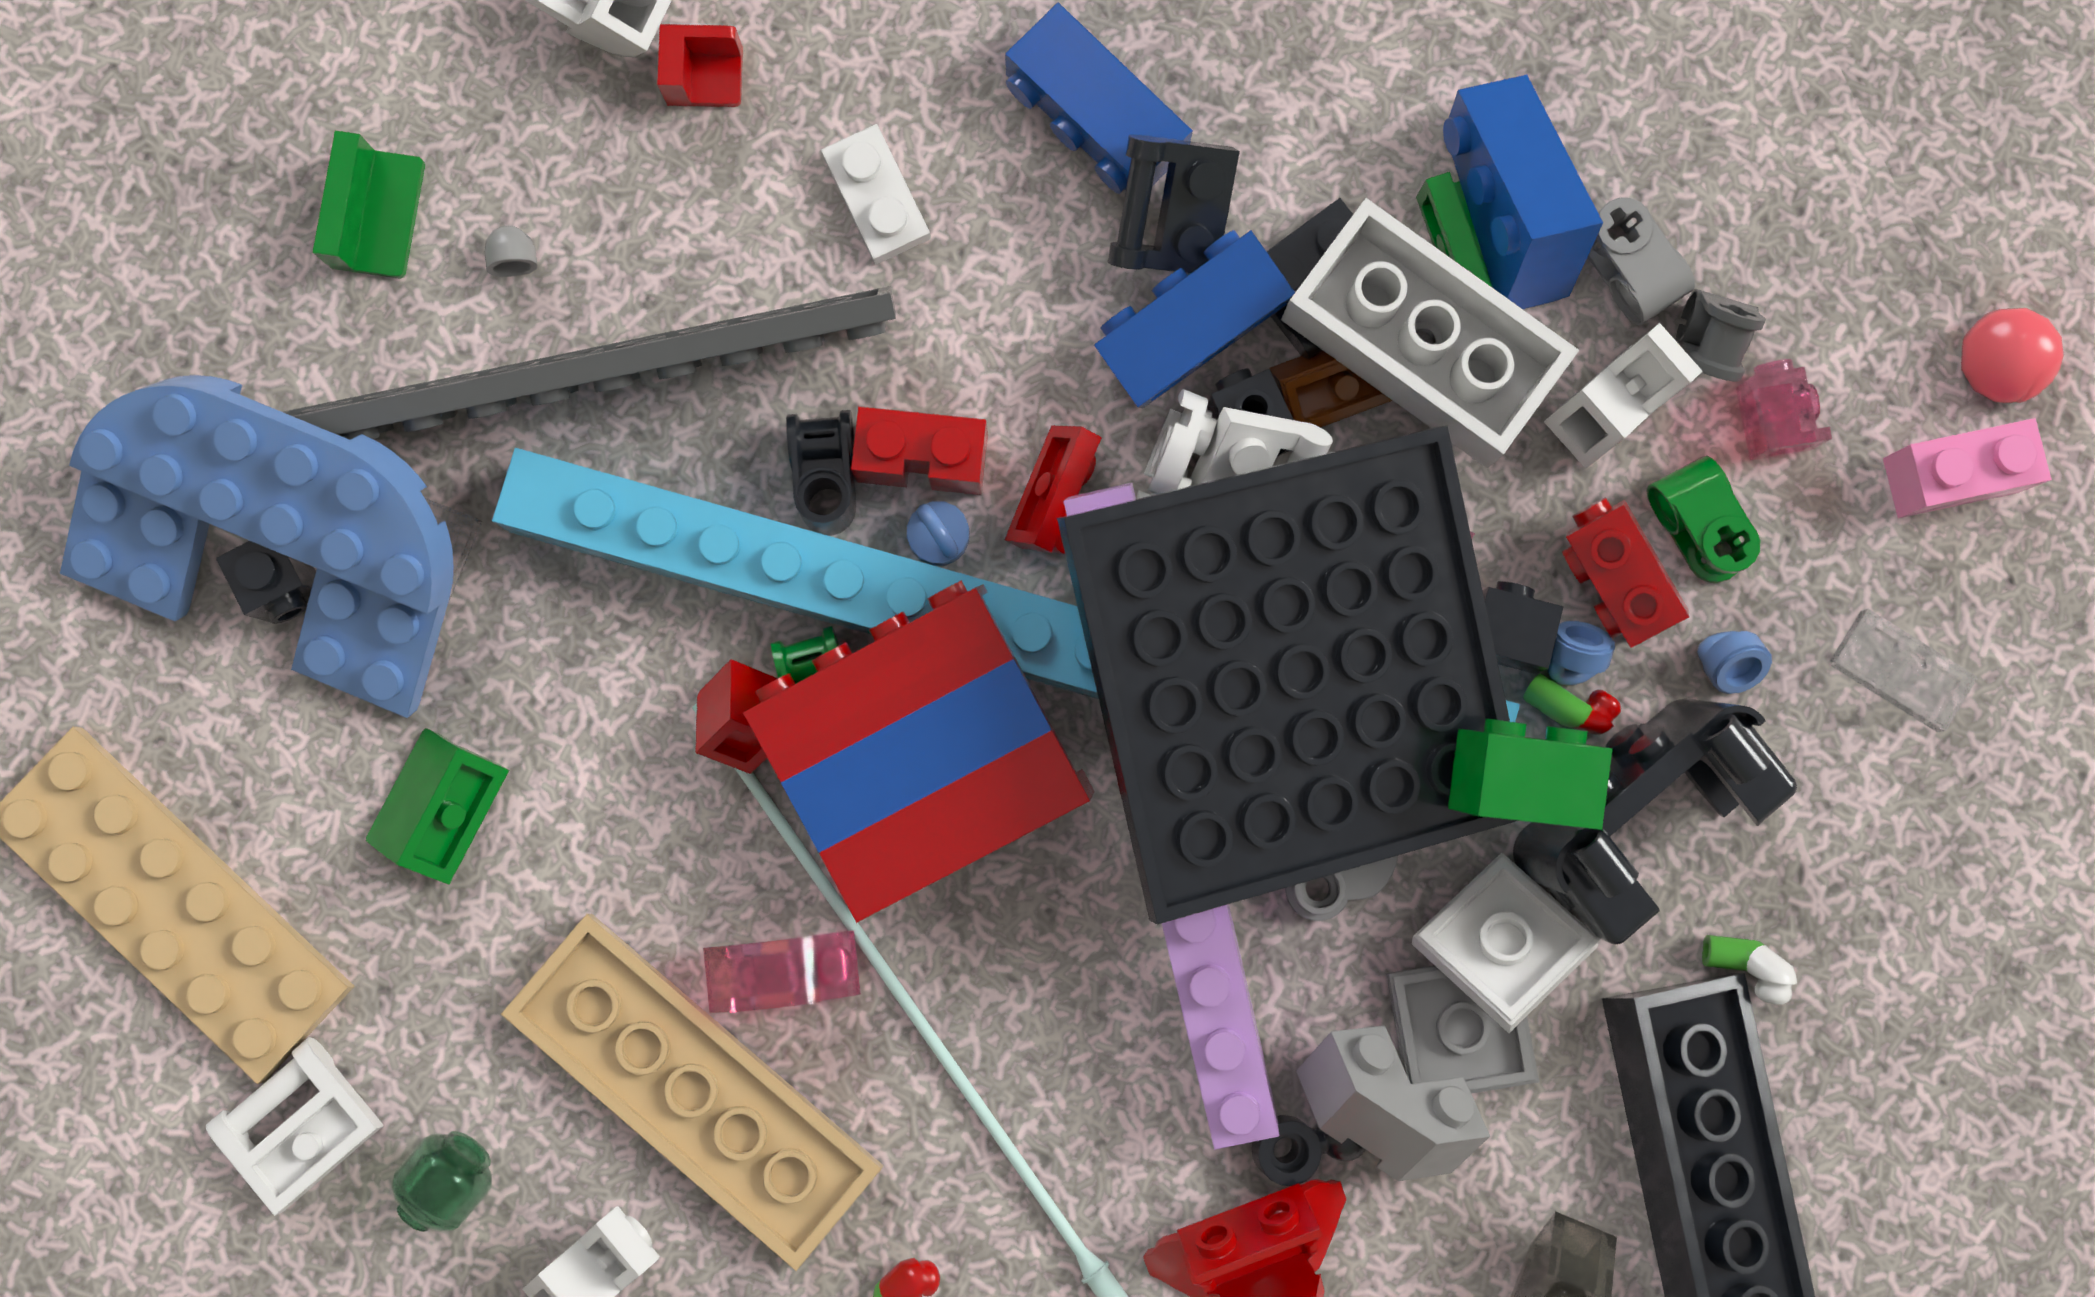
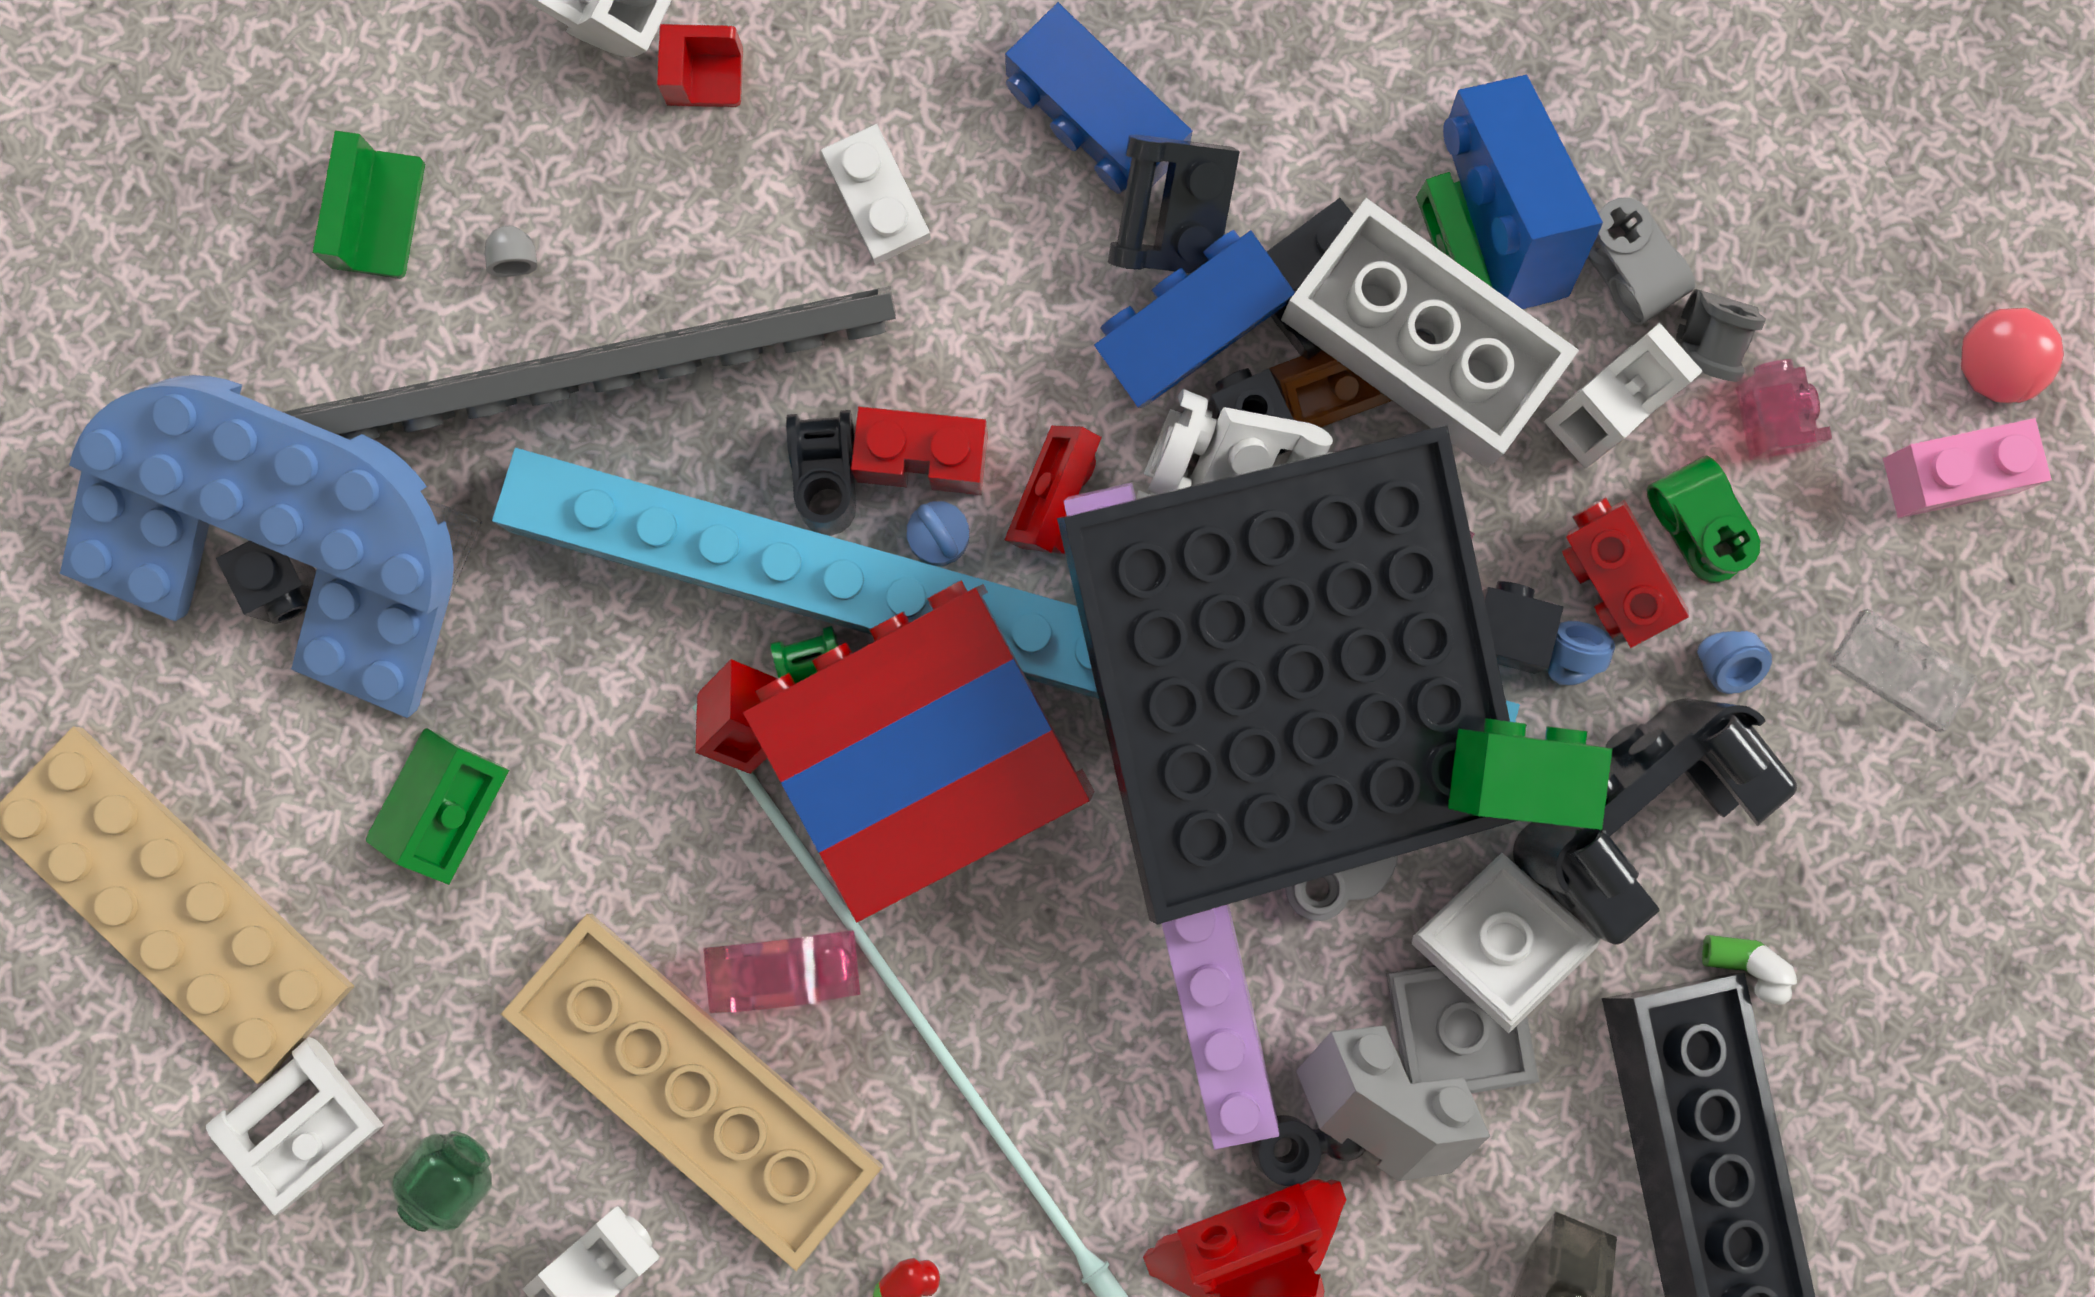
(1569, 710): bright green arm -> none

